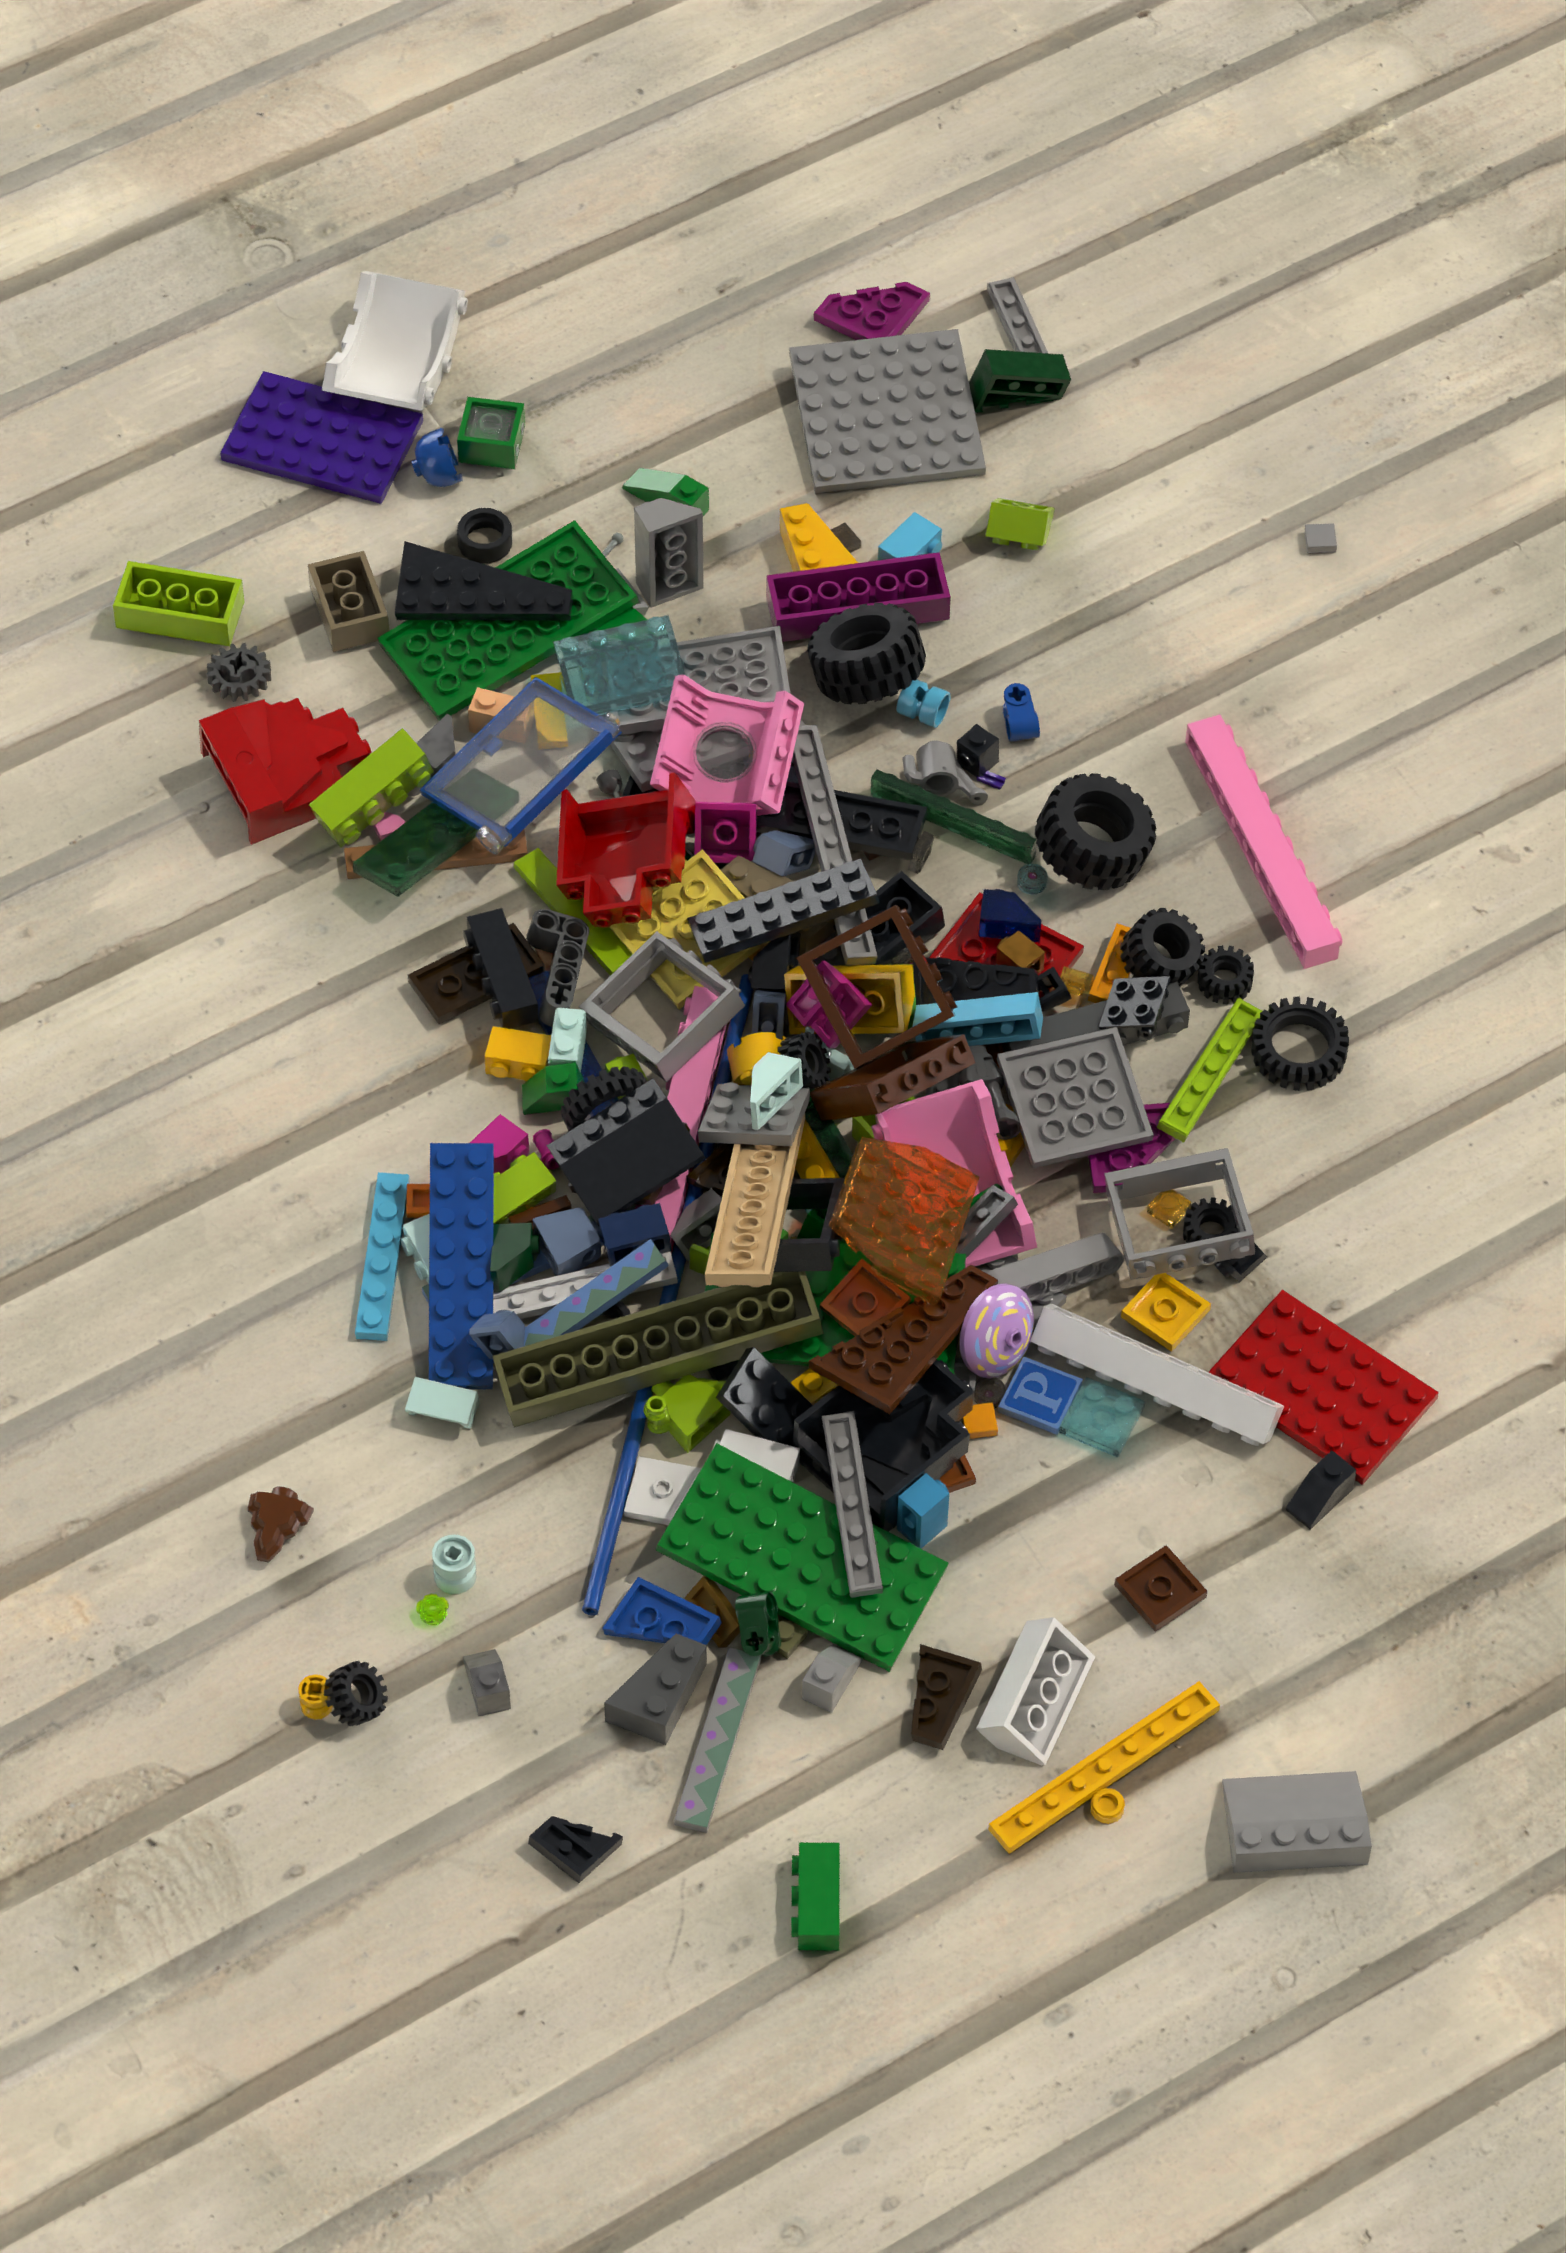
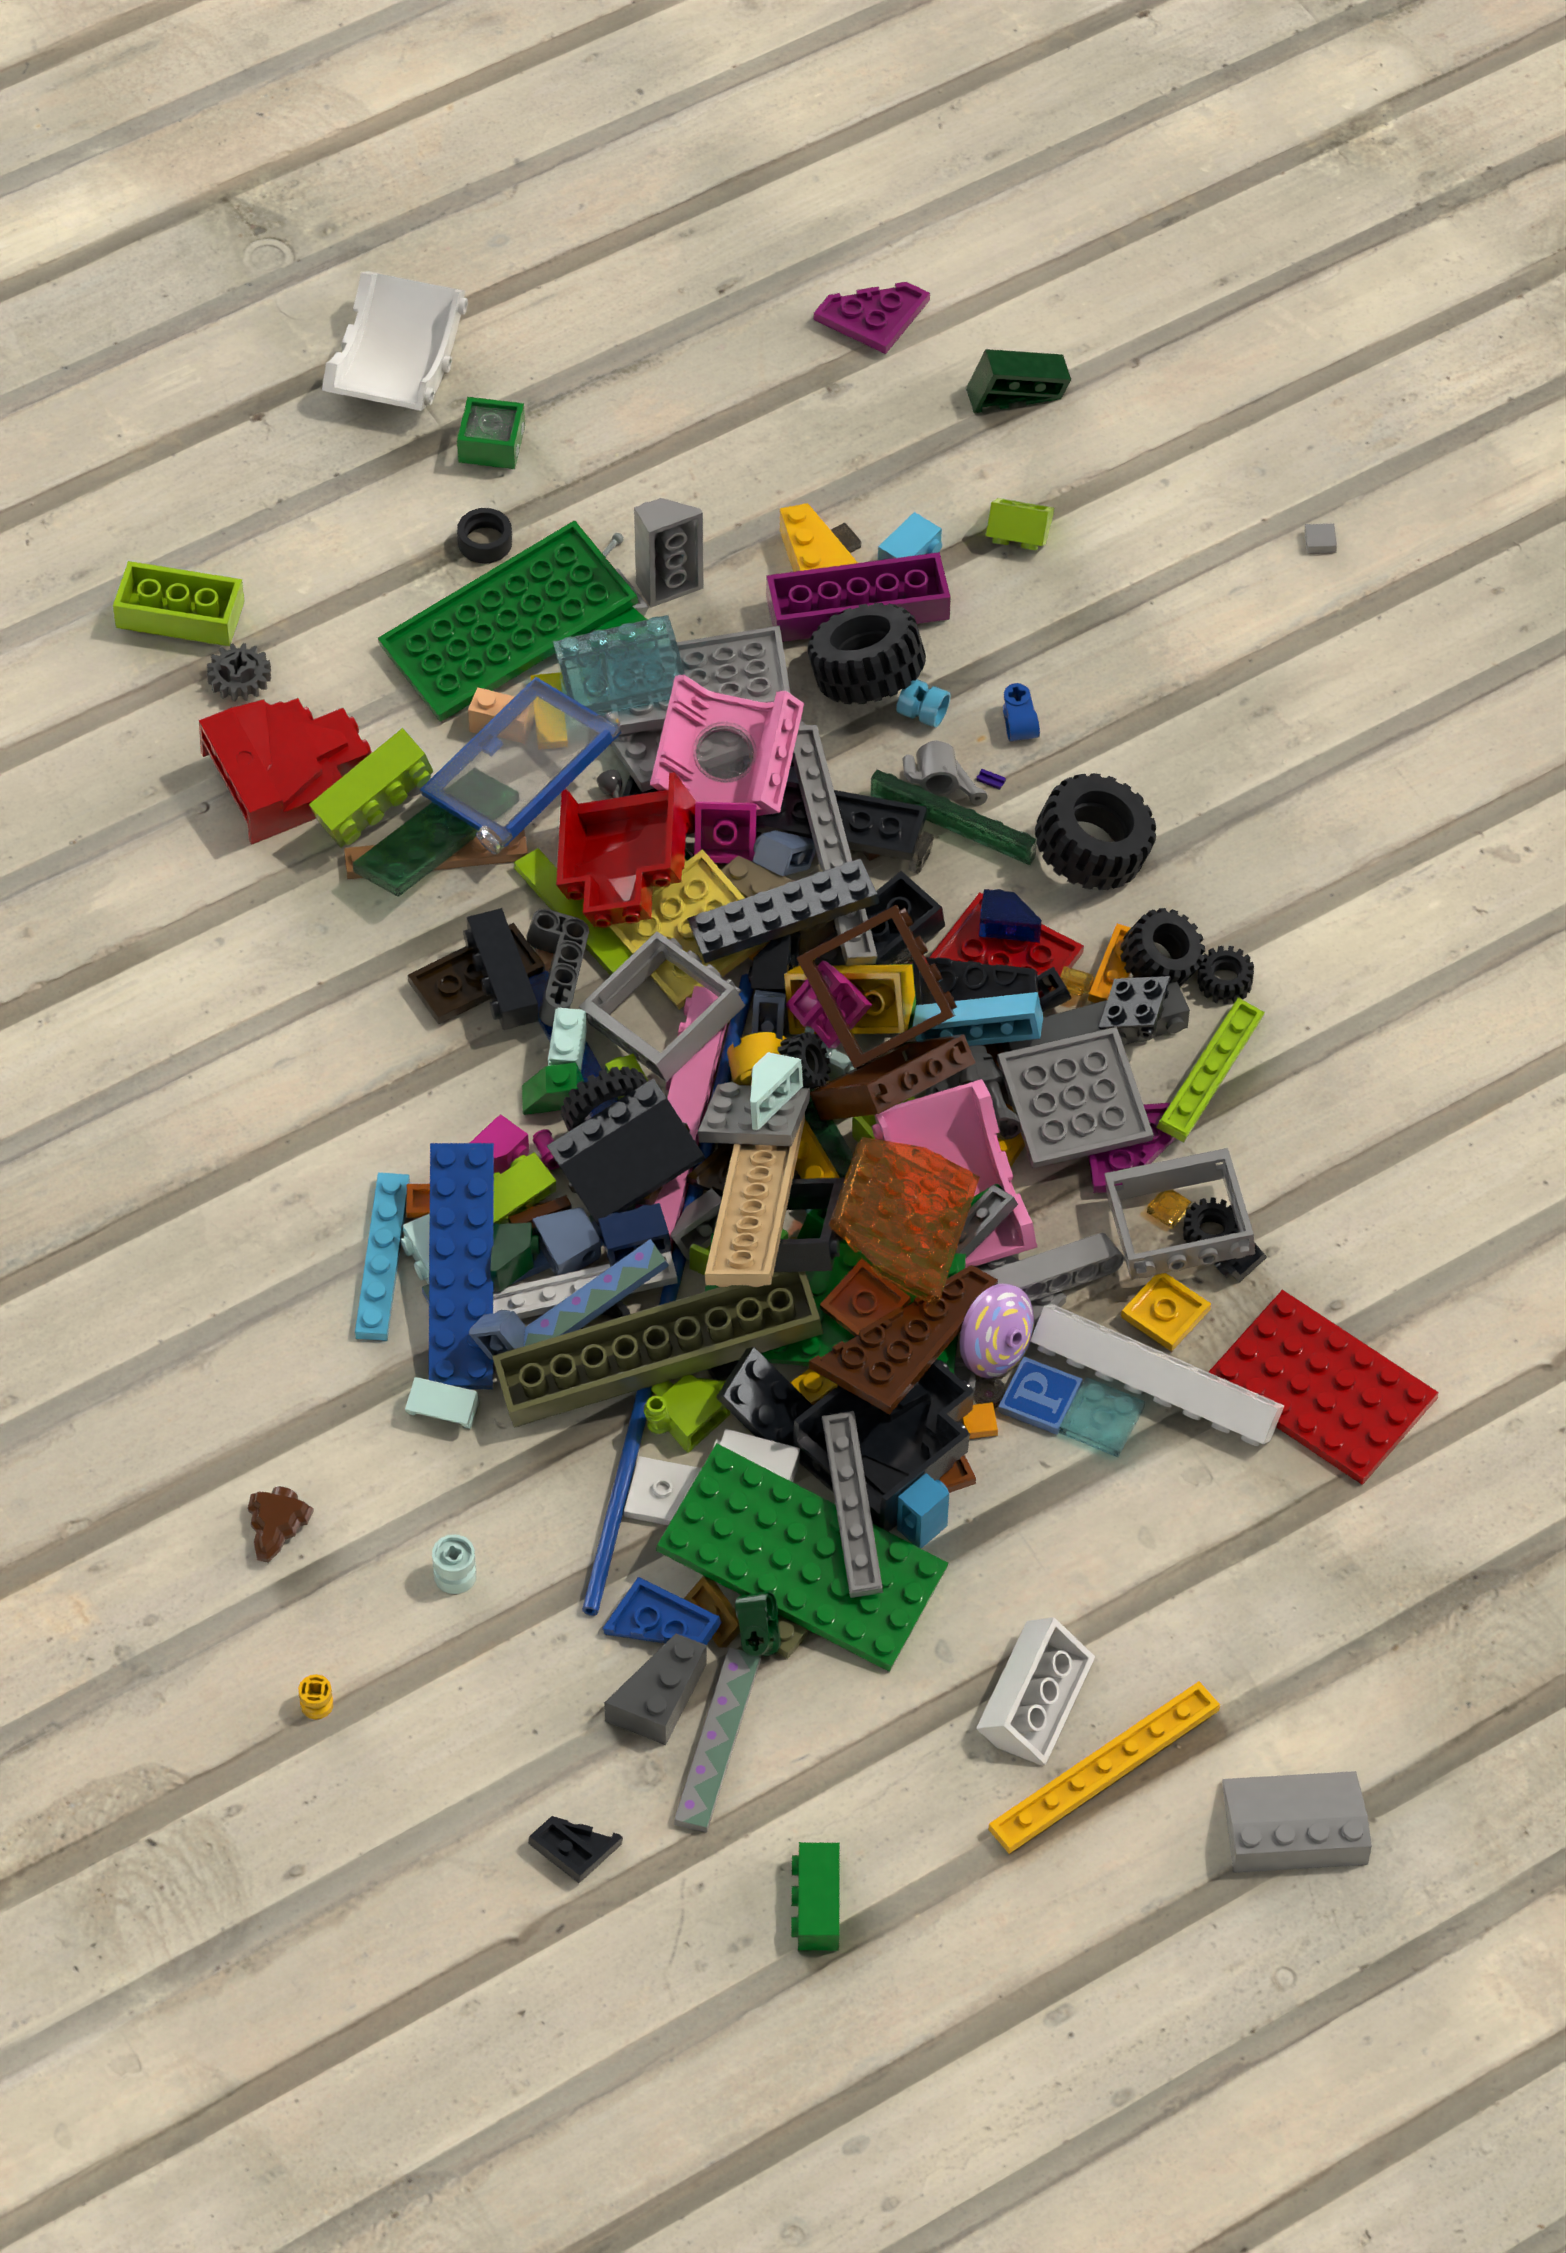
(322, 437): dark purple plate -> none
(342, 1697): black tyre -> none
(348, 600): dark tan brick -> none
(387, 825): bright pink tile -> none
(435, 1616): clear neon green plate -> none
(436, 460): blue cylinder -> none
(439, 744): flat silver slope -> none
(456, 588): black wing -> none
(487, 1682): flat silver slope -> none
(516, 1053): yellow brick -> none
(656, 484): green slope -> none
(829, 1677): light grey slope -> none
(887, 411): light grey plate -> none
(941, 1694): dark brown wing -> none
(978, 750): black brick -> none
(1015, 316): light grey tile -> none
(1020, 952): pearl gold brick -> none
(1032, 879): clear light blue tile -> none
(1107, 1806): yellow tile -> none
(1160, 1588): reddish brown plate -> none
(1263, 841): bright pink brick -> none
(1288, 1071): black tyre -> none
(1322, 1489): black slope -> none

